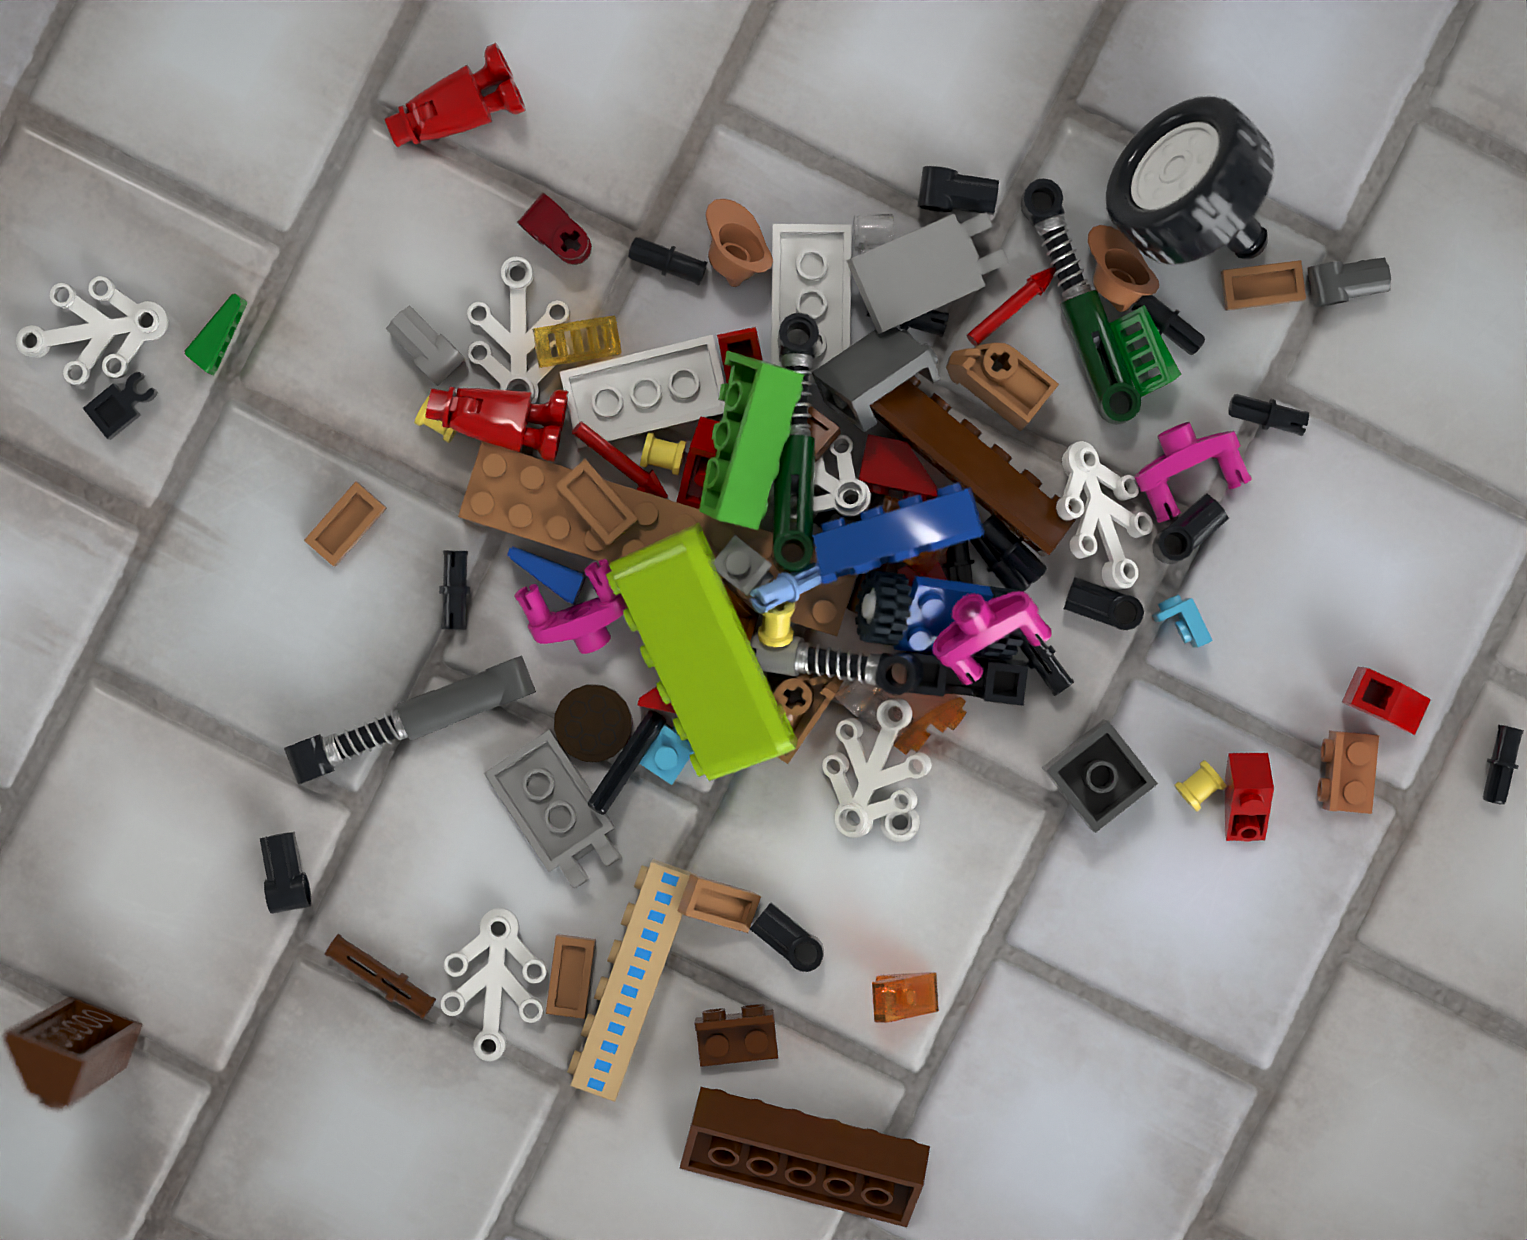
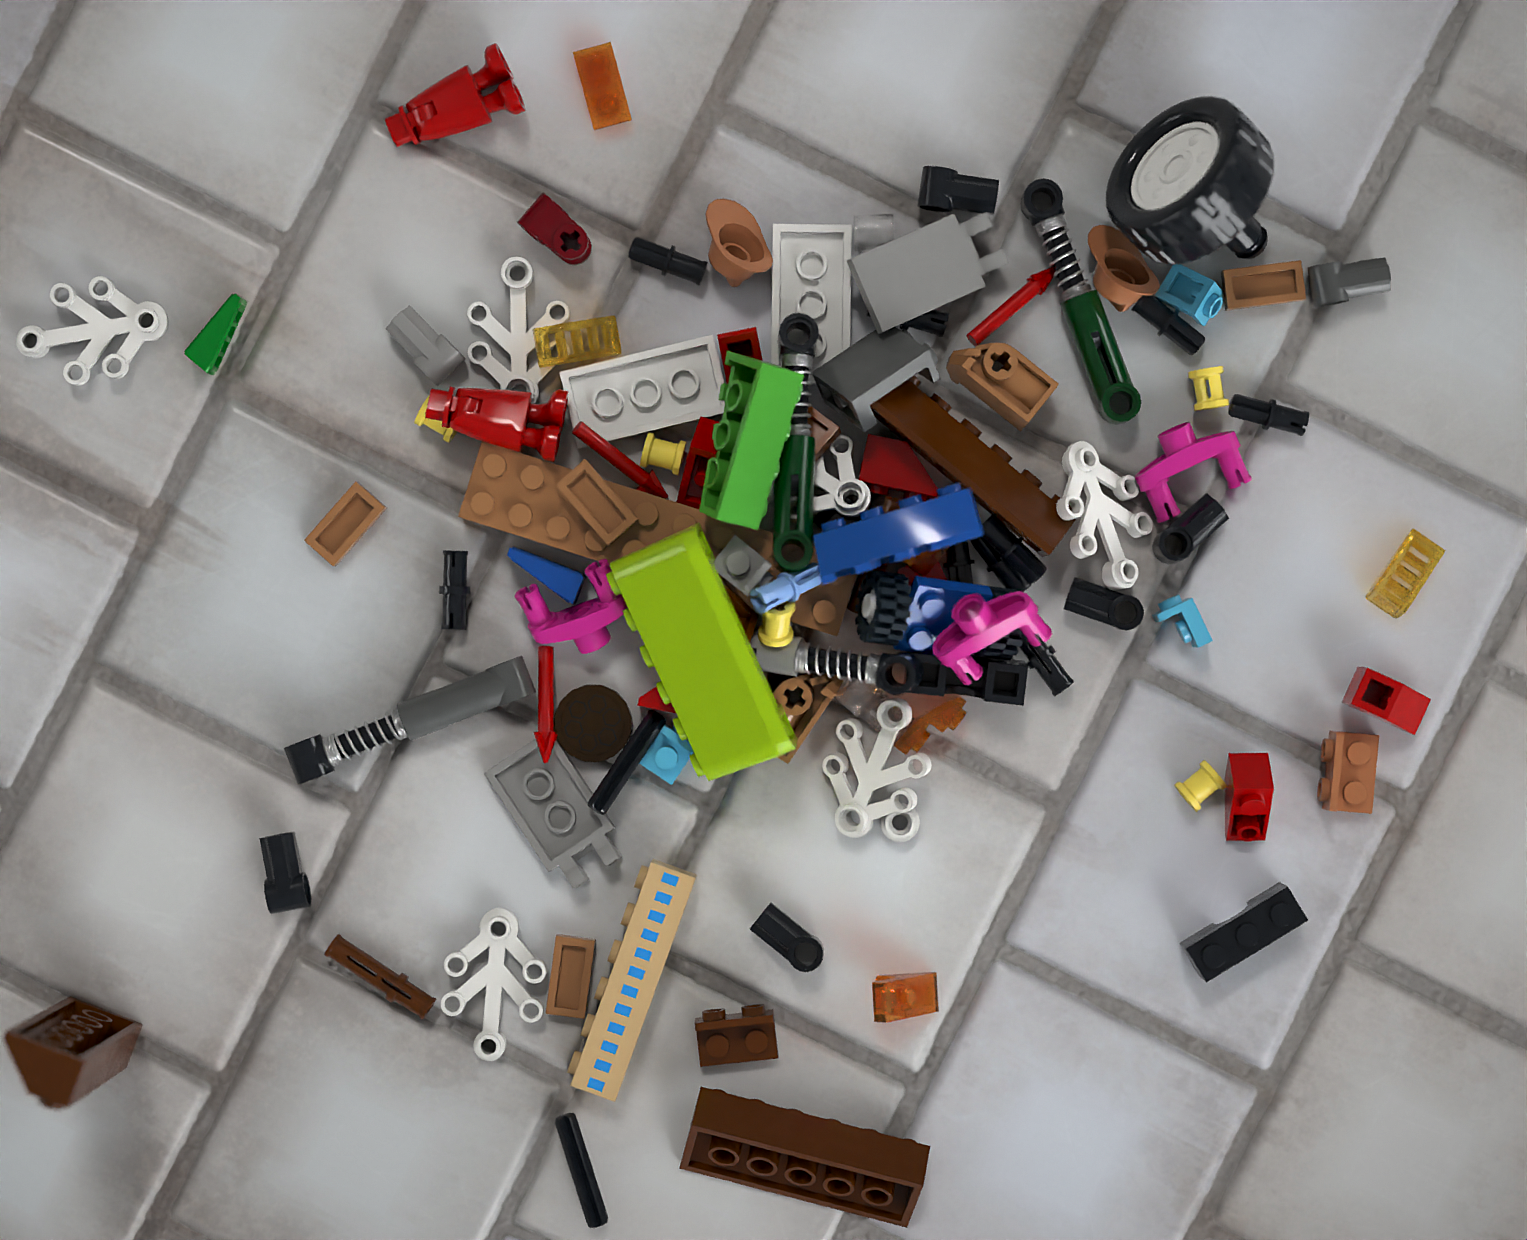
(115, 408): black plate -> none
(545, 736): none -> red piece
(581, 1170): none -> black axle
(602, 85): none -> clear orange slope
(719, 903): medium nougat tile -> none
(1099, 775): dark grey brick -> none
(1156, 345): green slope -> none
(1191, 293): none -> medium azure bracket
(1199, 380): none -> light yellow bush
(1252, 929): none -> black arch
(1386, 600): none -> clear yellow slope
(1502, 764): black axle -> none

